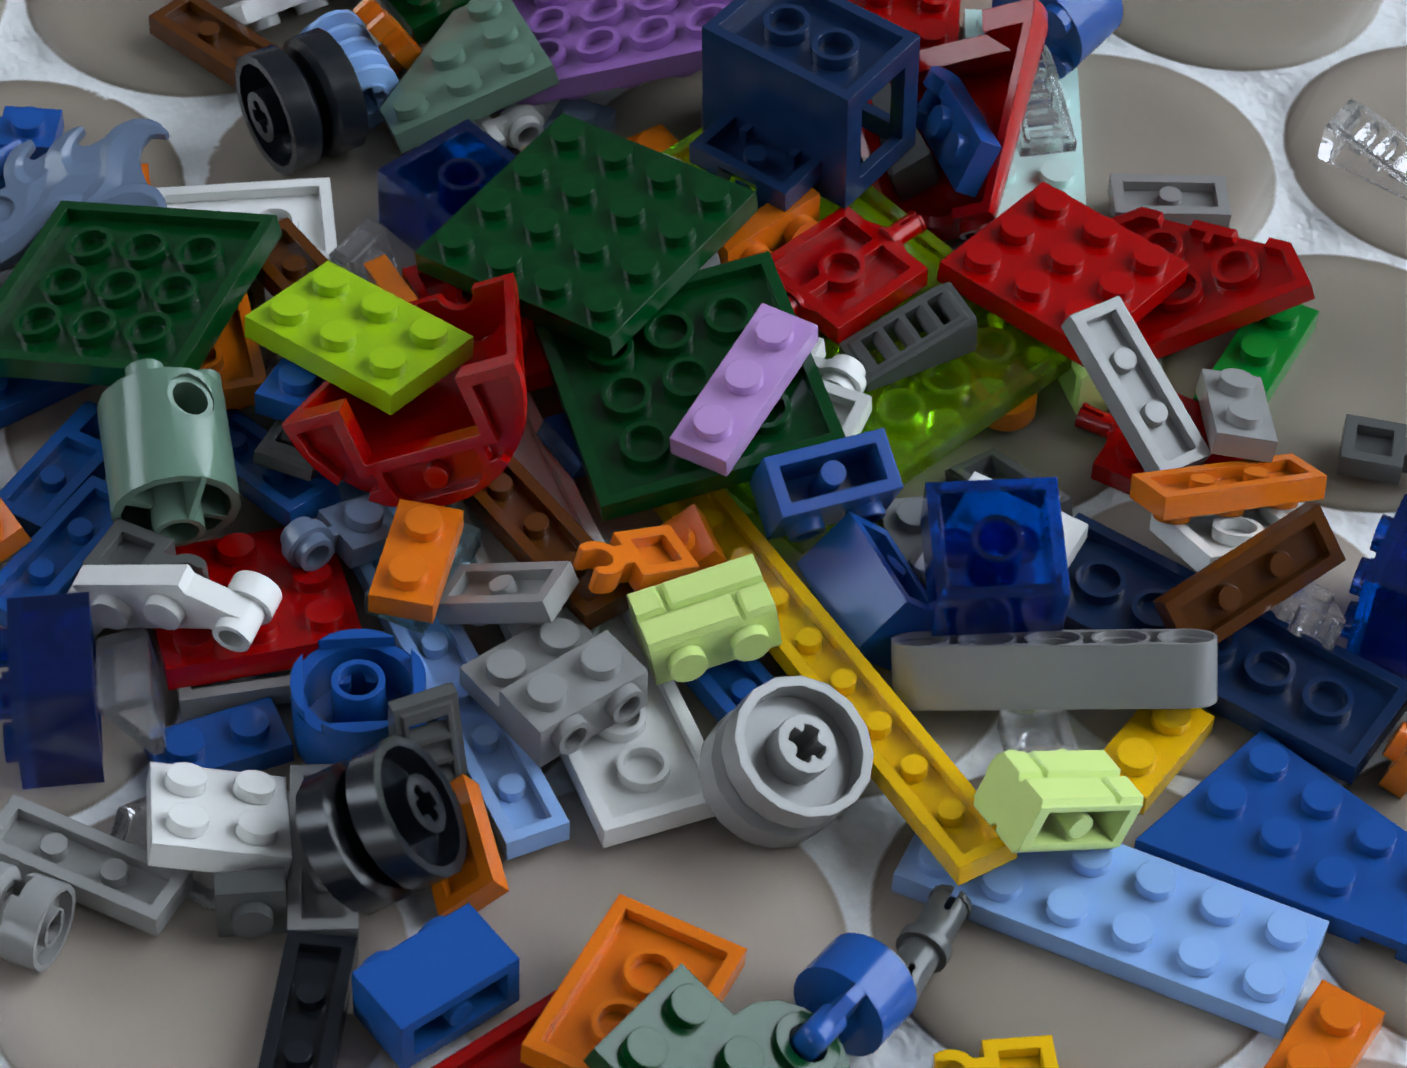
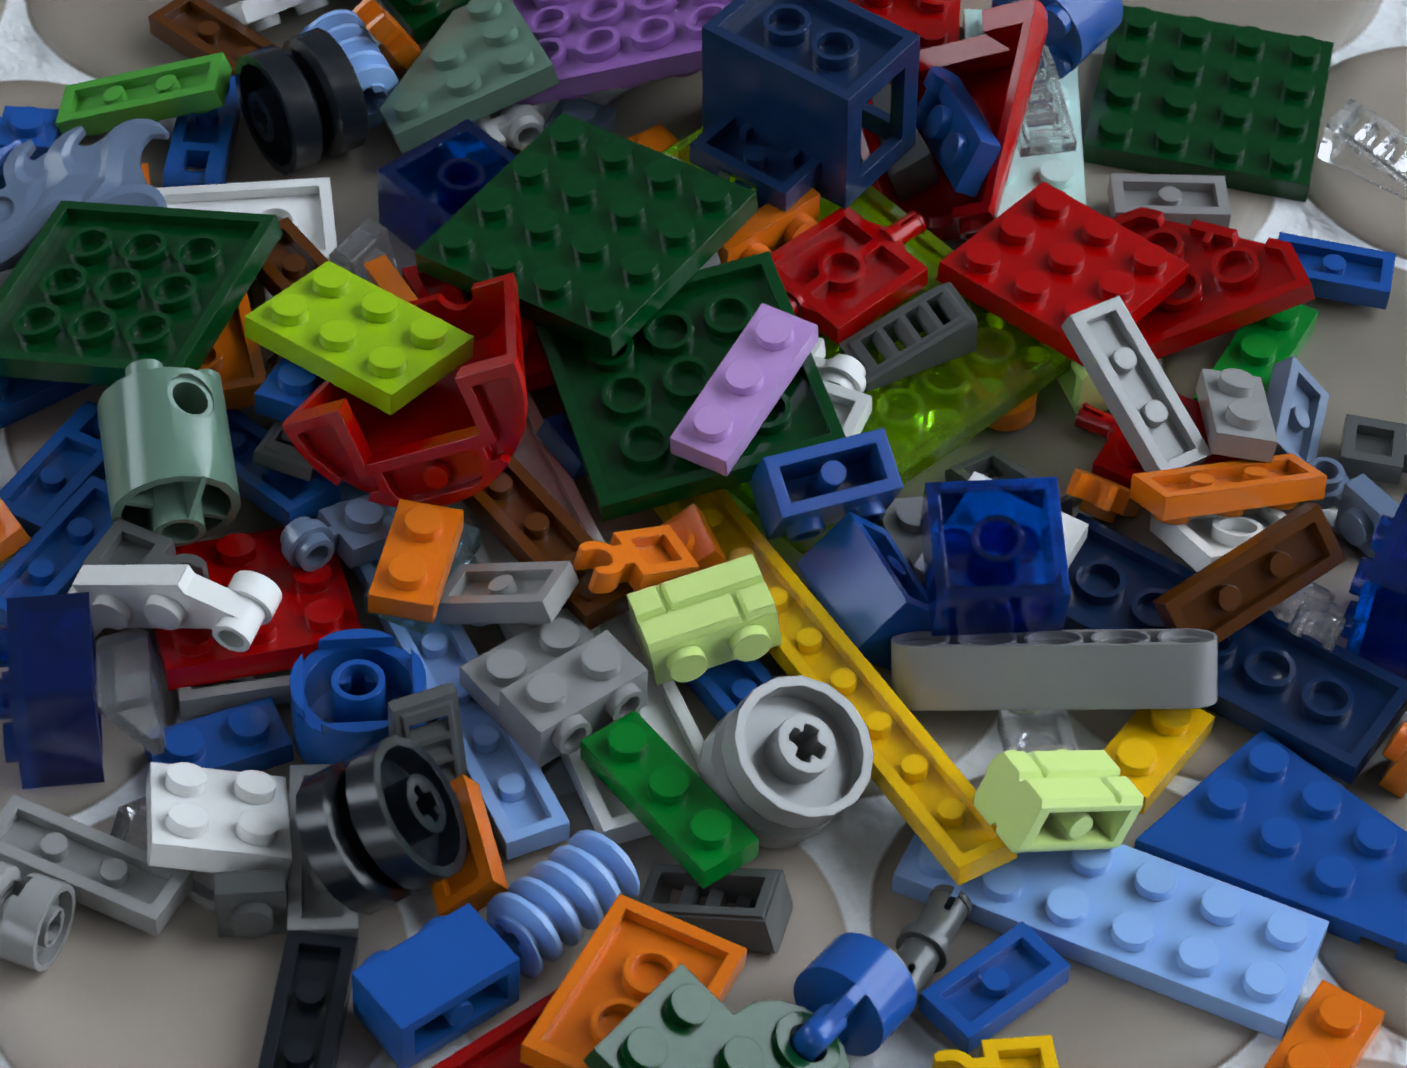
(147, 93): none -> bright green plate
(203, 143): none -> blue plate
(561, 898): none -> light blue piece
(669, 799): none -> green plate
(759, 898): none -> dark grey slope
(994, 987): none -> blue plate
(1101, 496): none -> orange plate
(1209, 102): none -> dark green plate
(1296, 409): none -> sand blue plate
(1345, 270): none -> blue plate
(1358, 503): none -> sand blue plate

